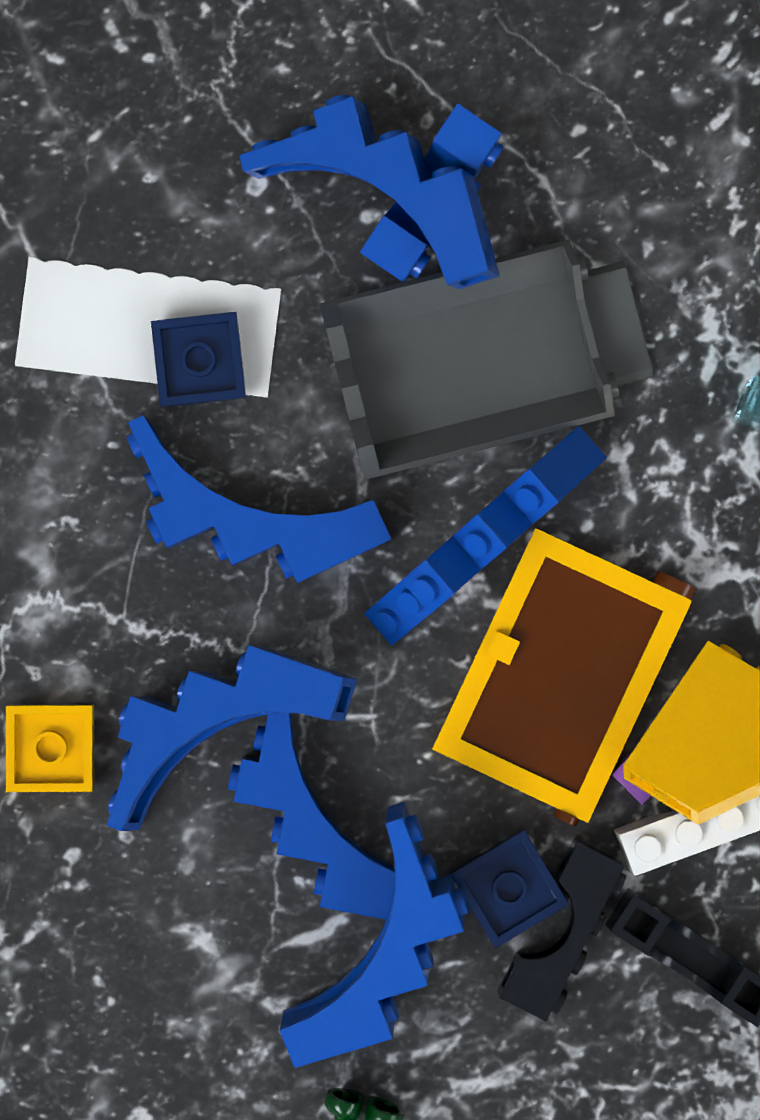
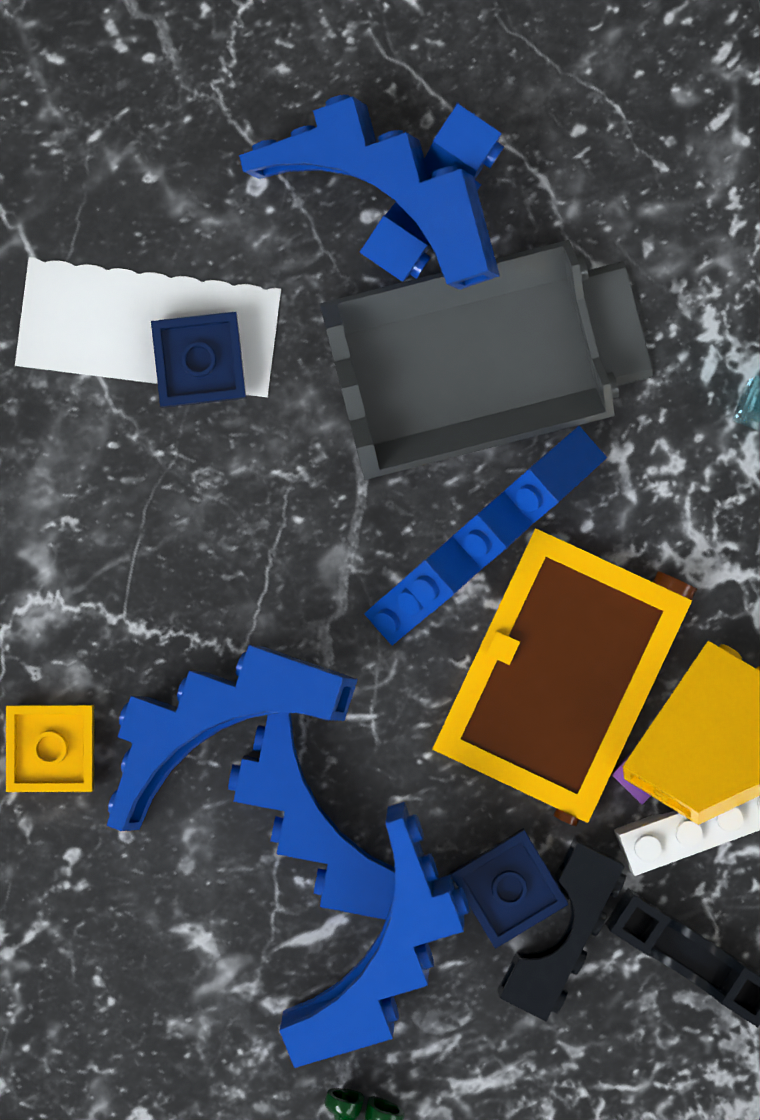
(190, 509): blue arch -> none

